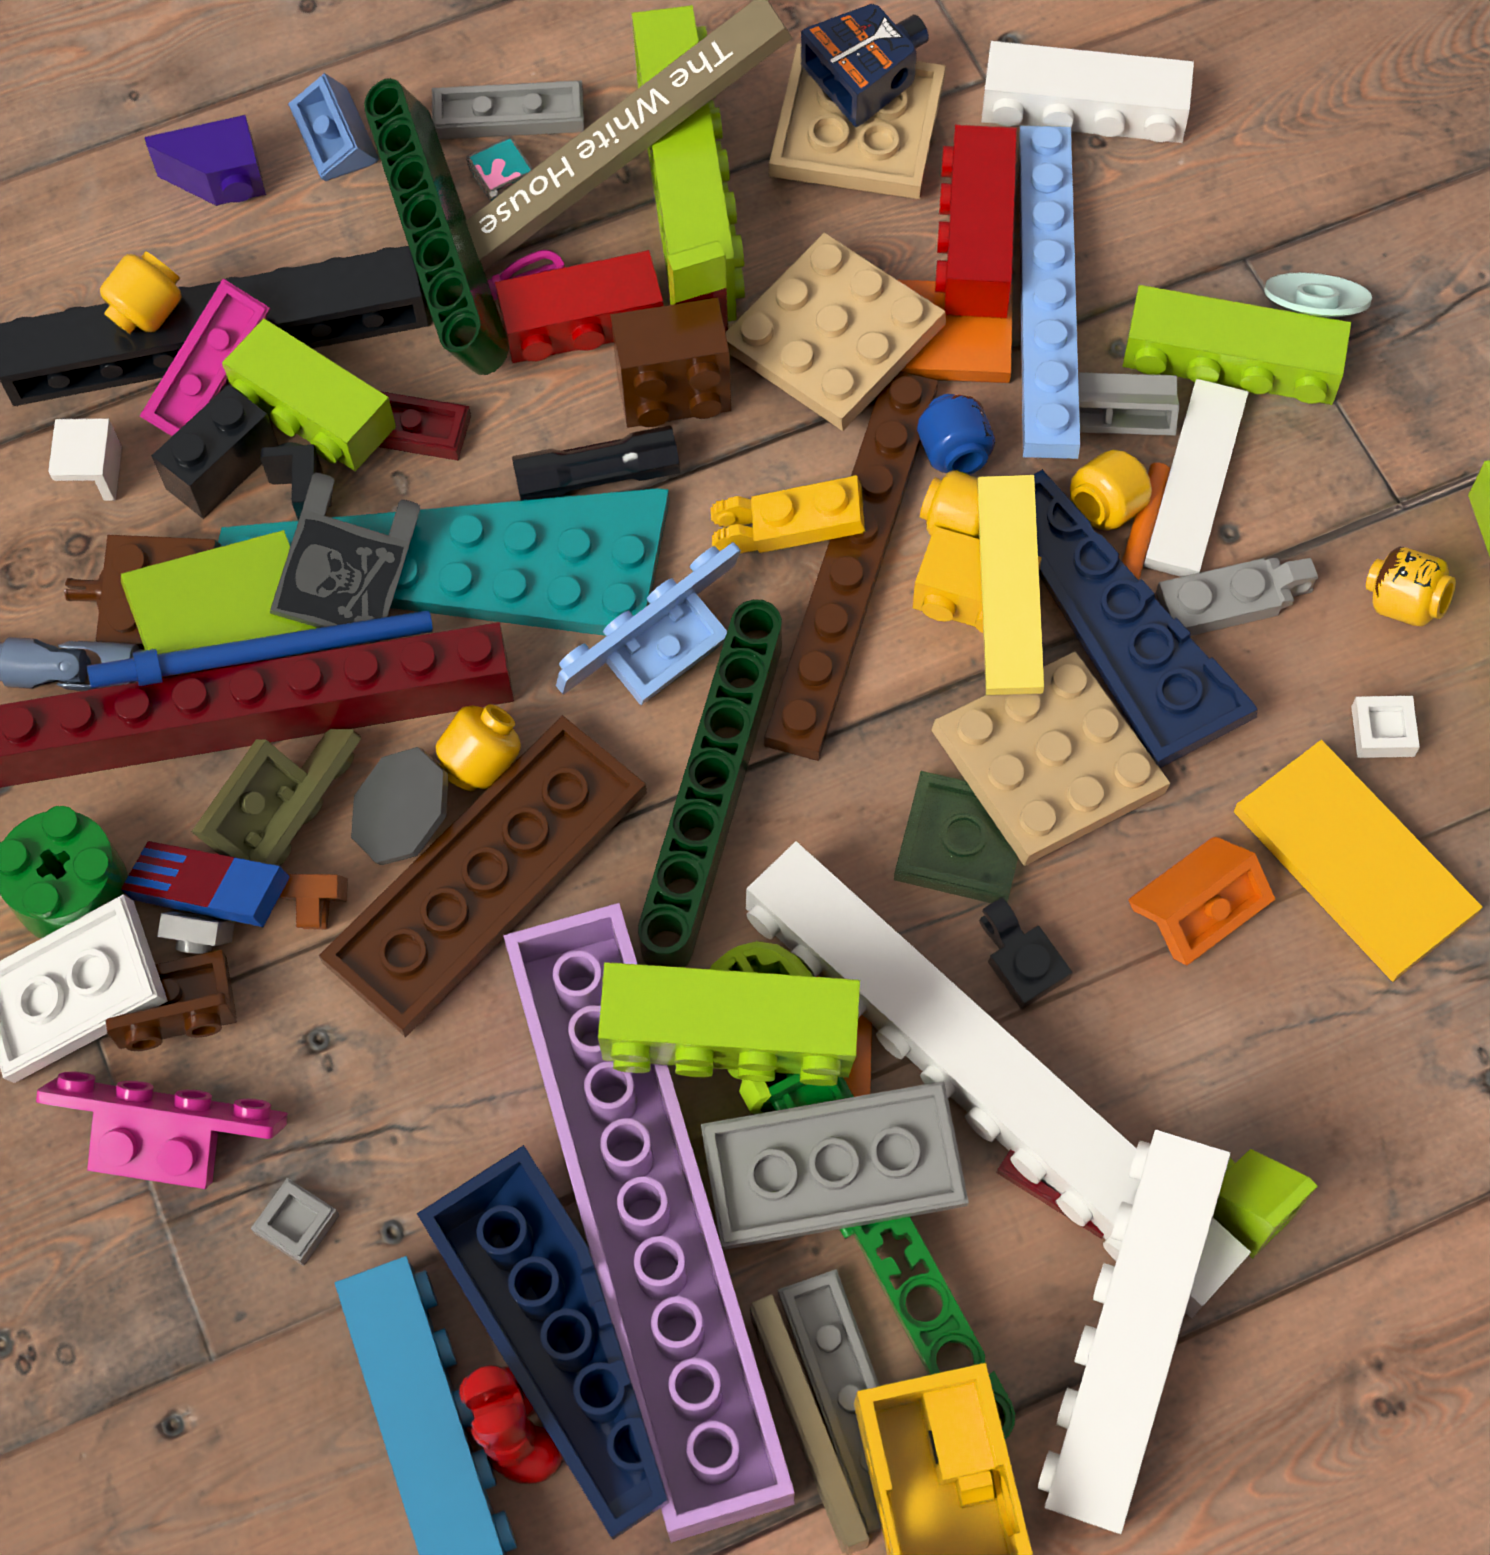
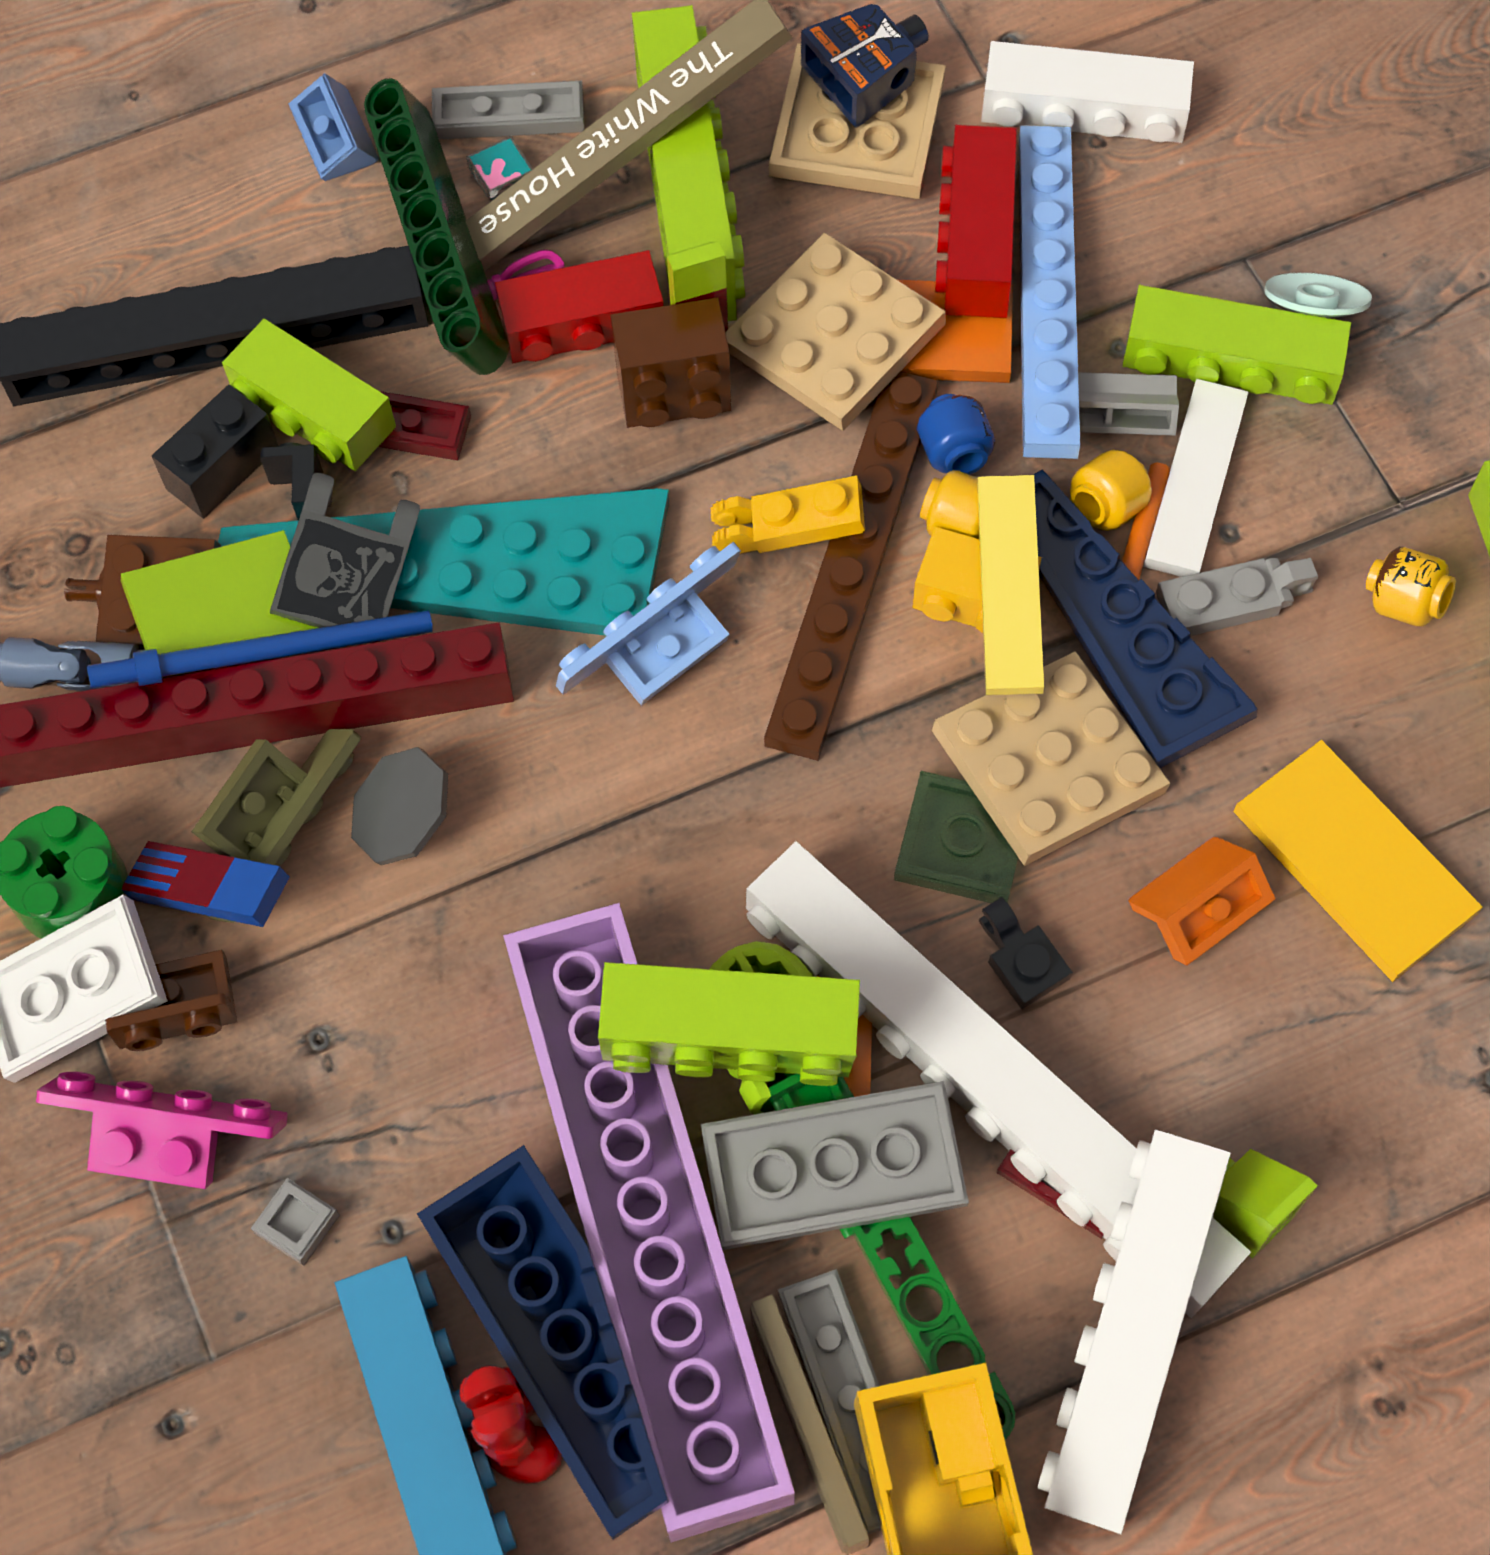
(86, 453): white panel -> none
(140, 293): yellow head -> none
(194, 931): light grey plate -> none
(198, 369): dark pink tile -> none
(210, 160): dark purple slope -> none
(313, 897): dark orange tile -> none
(478, 746): yellow head -> none
(483, 875): reddish brown plate -> none
(637, 457): black axle -> none
(711, 807): dark green beam -> none
(1385, 726): white plate -> none

